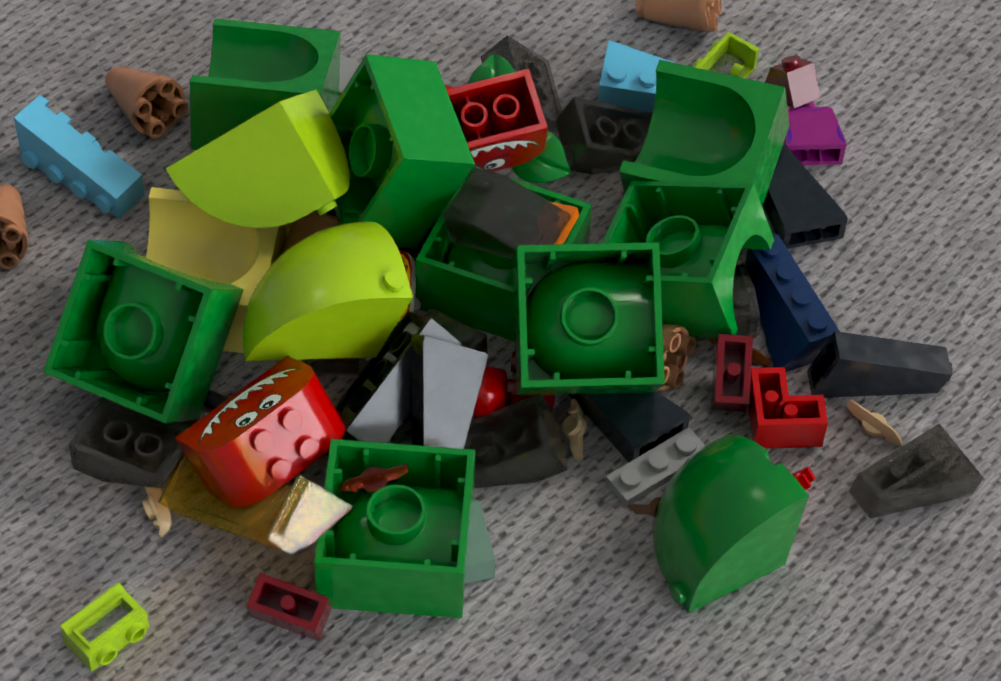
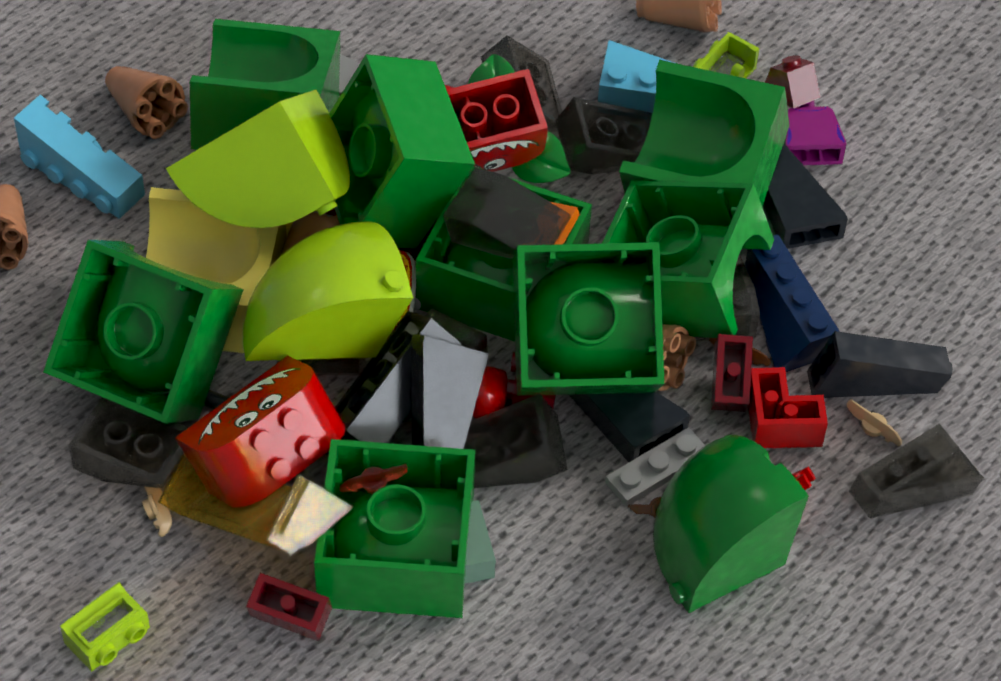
(574, 428): tan piece -> none

